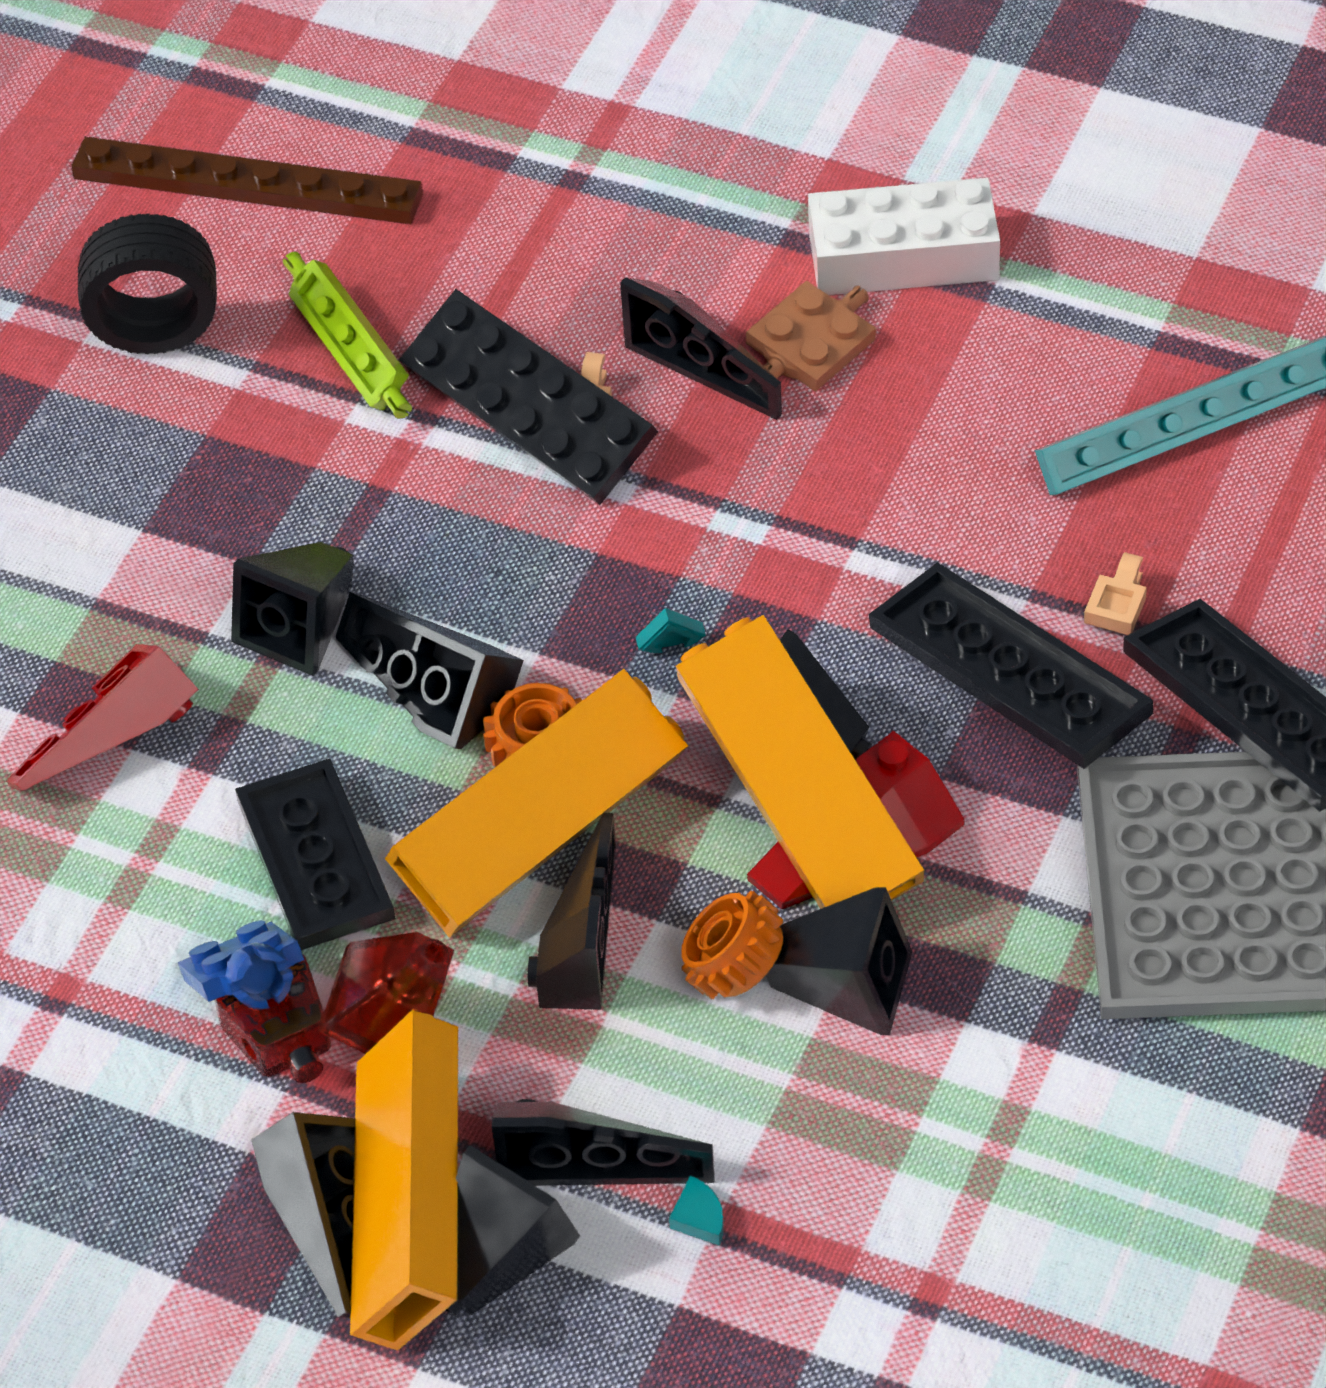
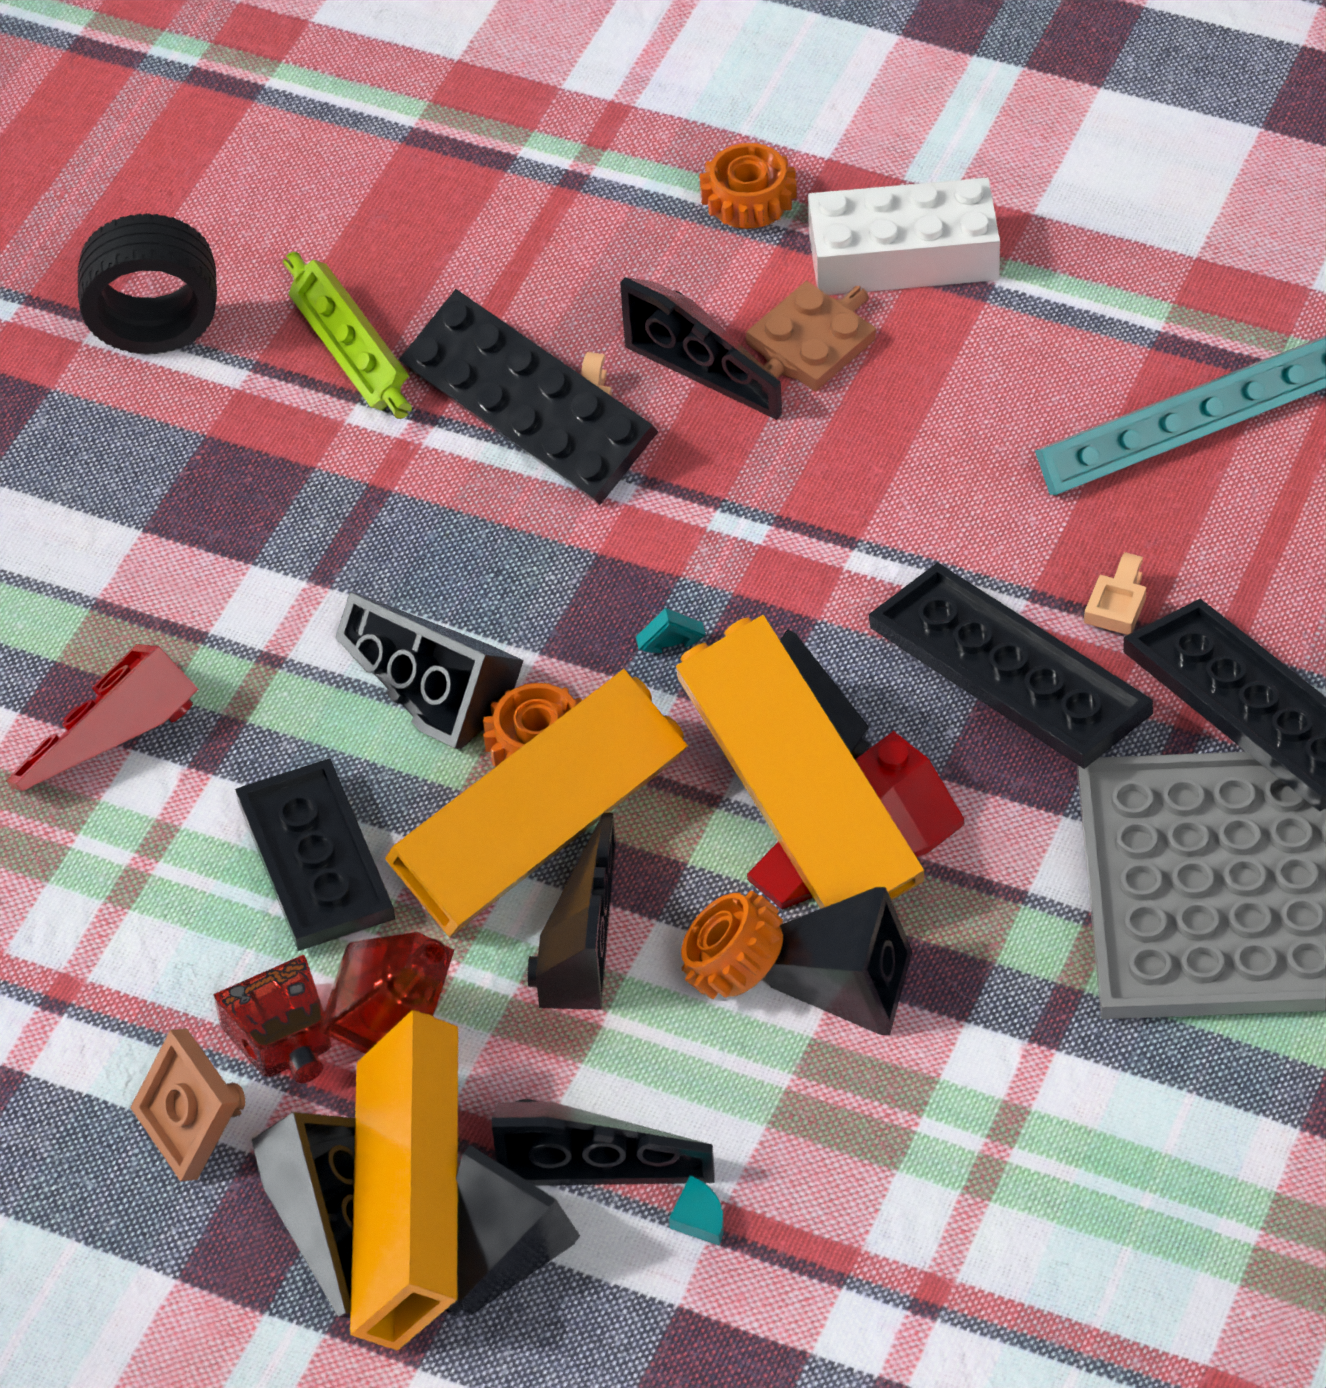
(185, 1104): none -> nougat tile
(247, 966): blue plate -> none
(248, 180): reddish brown plate -> none
(290, 602): black slope -> none
(748, 185): none -> orange gear

